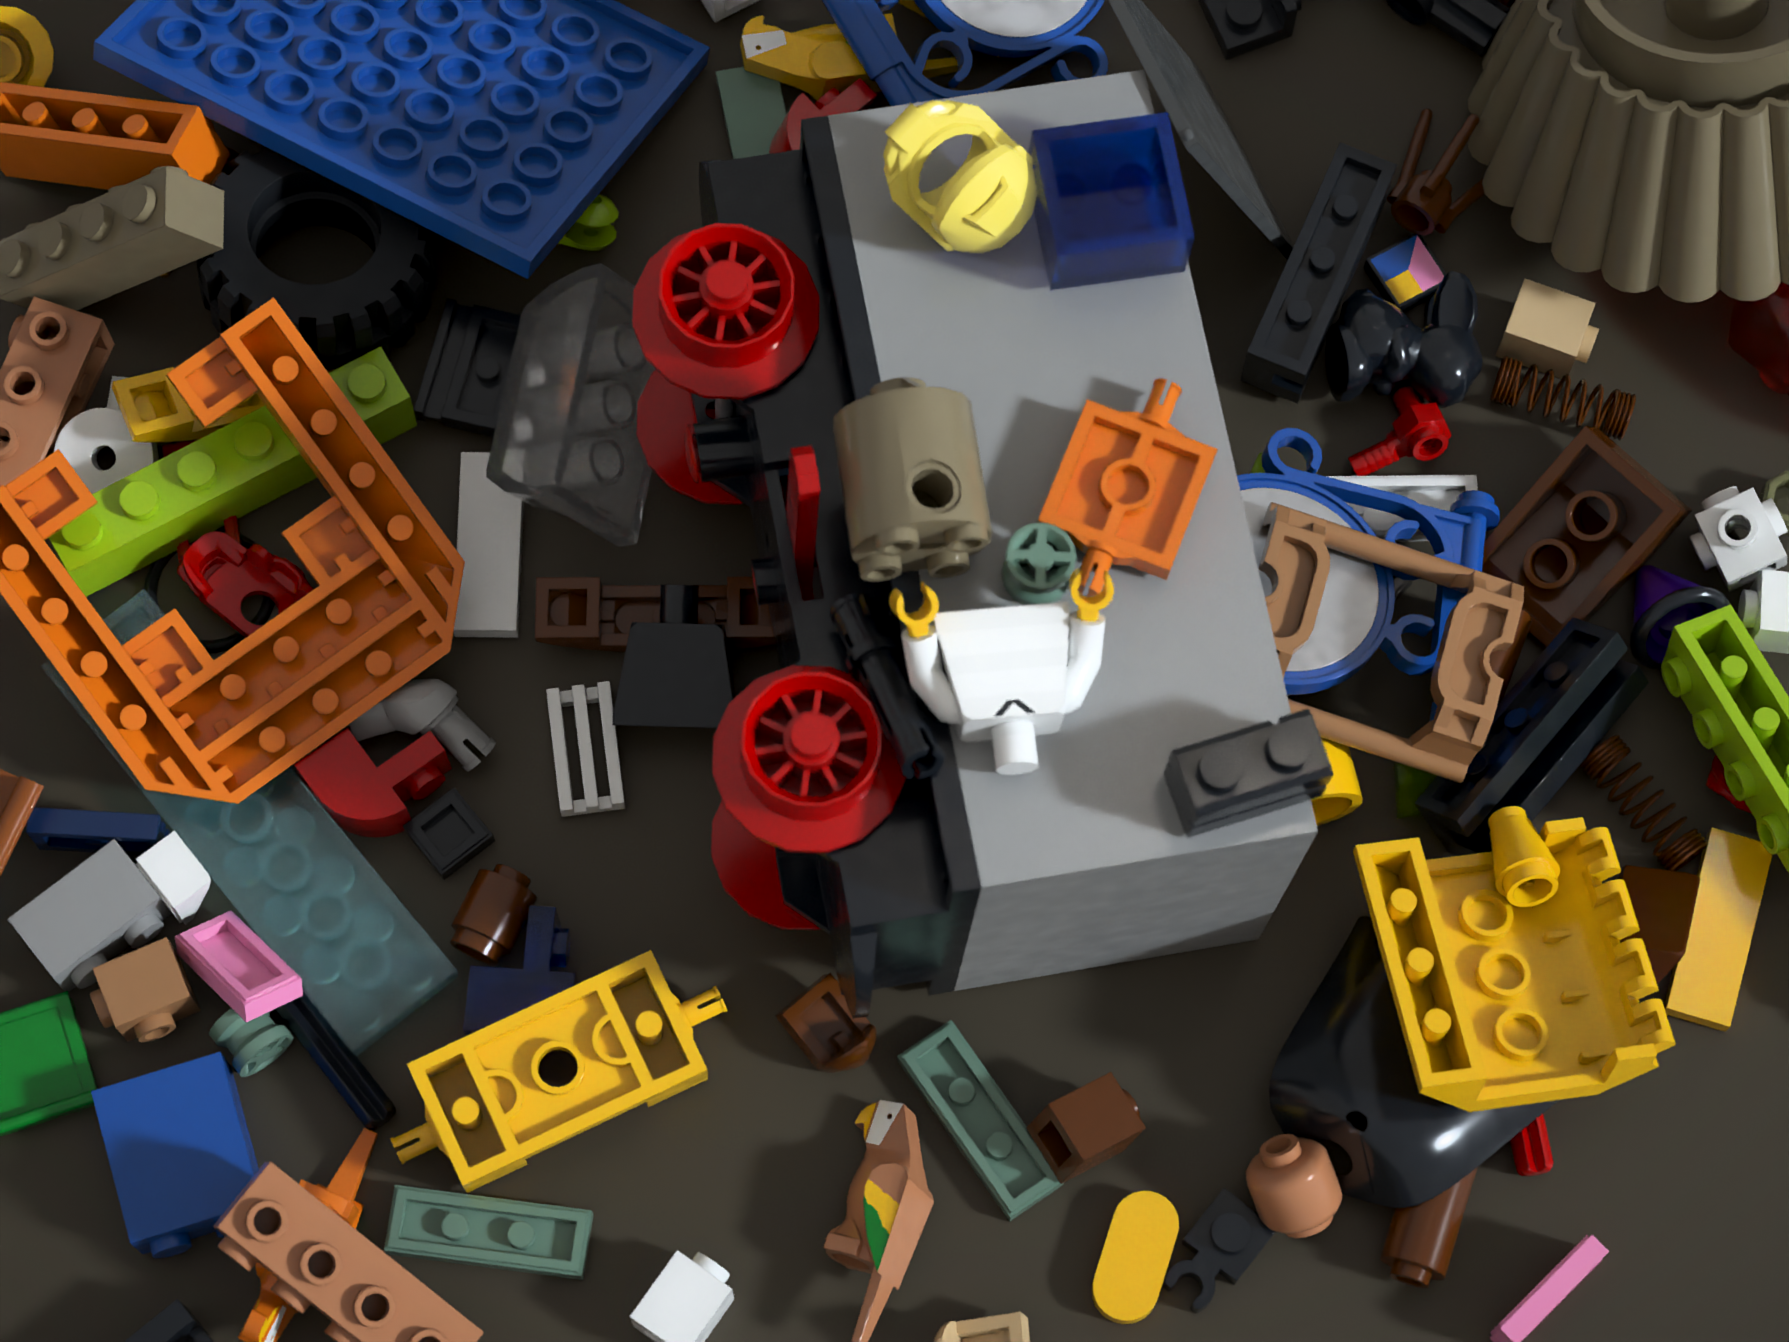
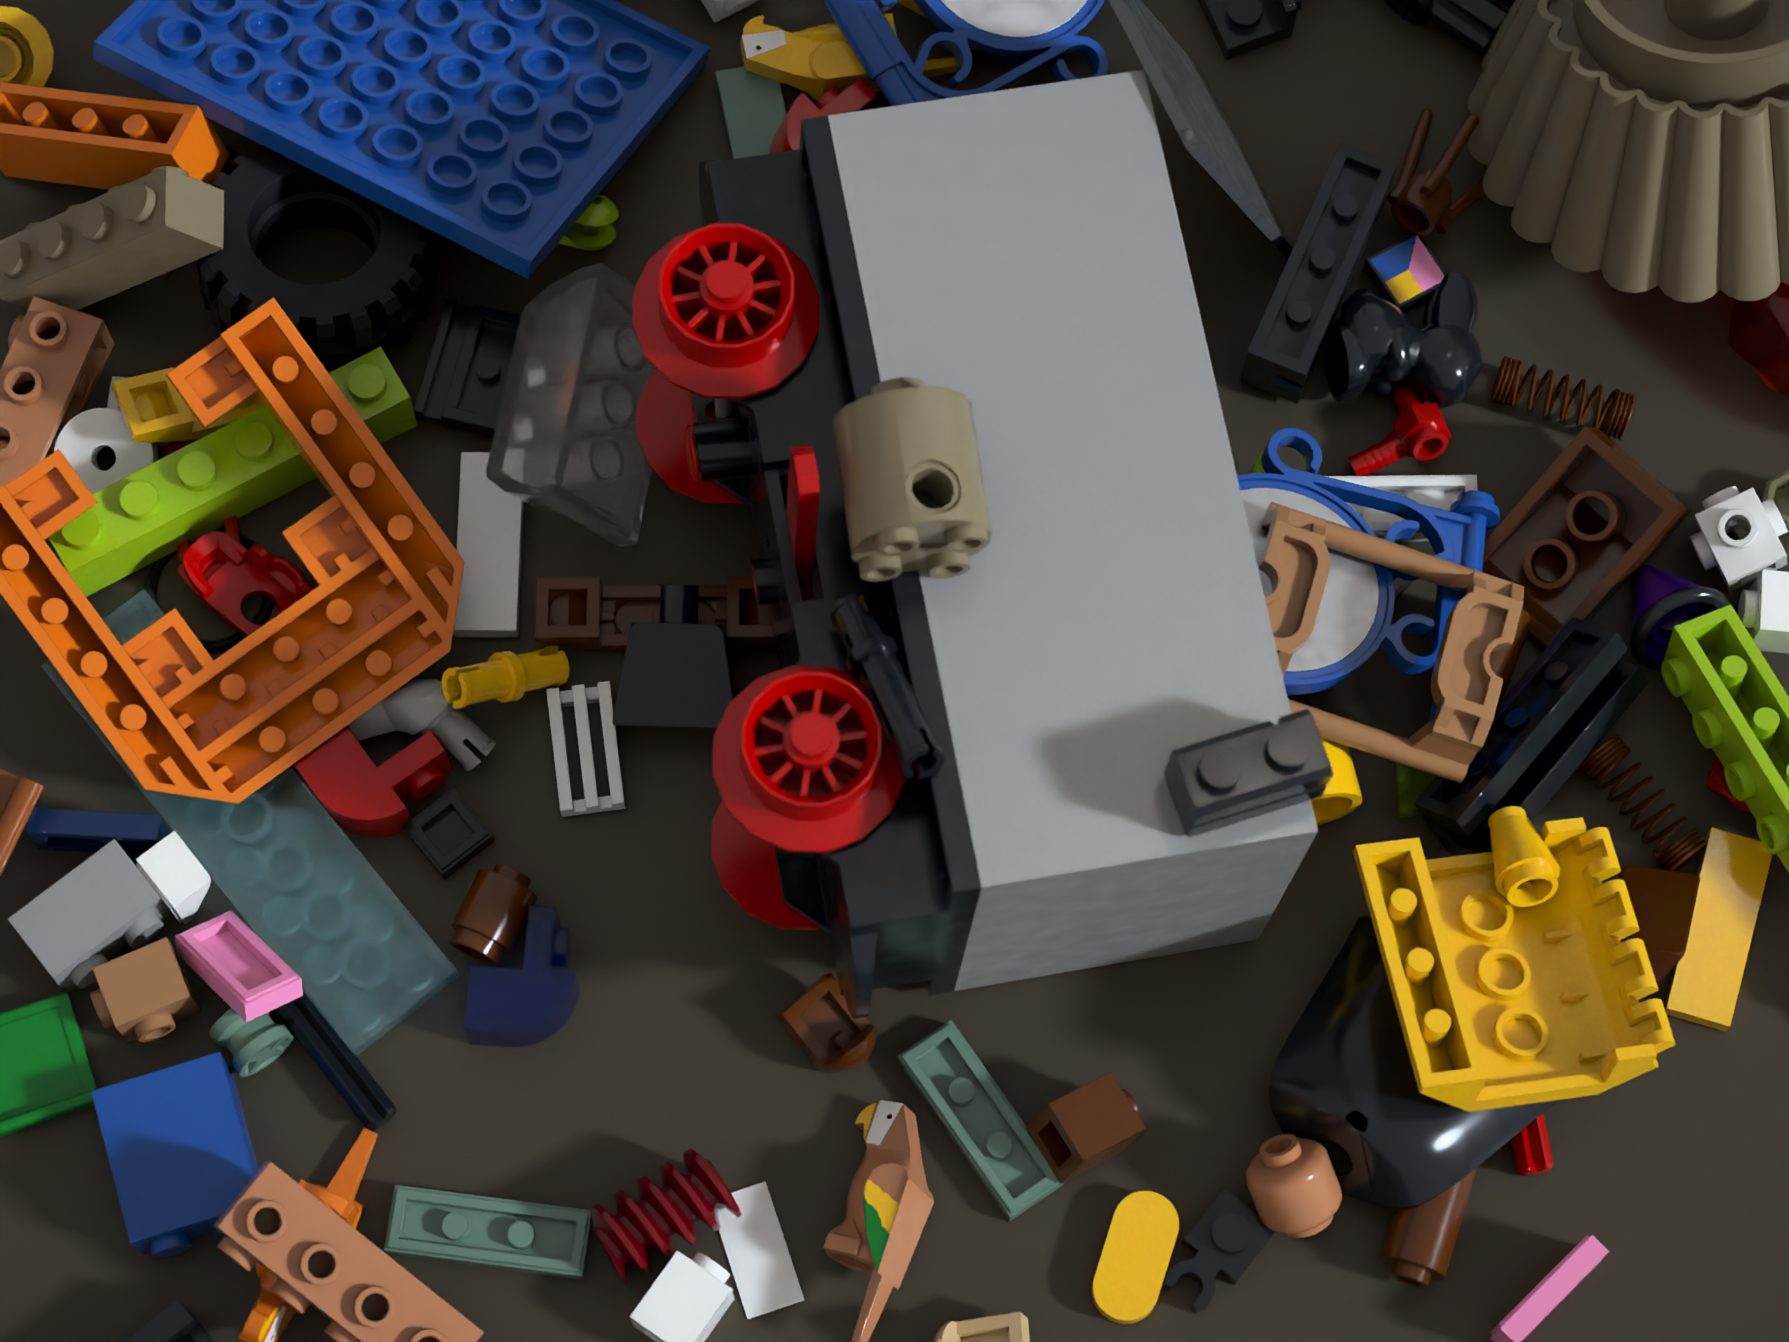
(496, 1111): yellow brick -> none
(505, 676): none -> yellow pin
(662, 1213): none -> dark red piece
(758, 1253): none -> white sticker
(984, 199): light yellow helmet -> none
(1005, 668): white torso -> none
(1042, 549): sand green wheel -> none
(1110, 201): clear blue piece -> none
(1128, 487): orange plate -> none
(1548, 329): tan brick -> none

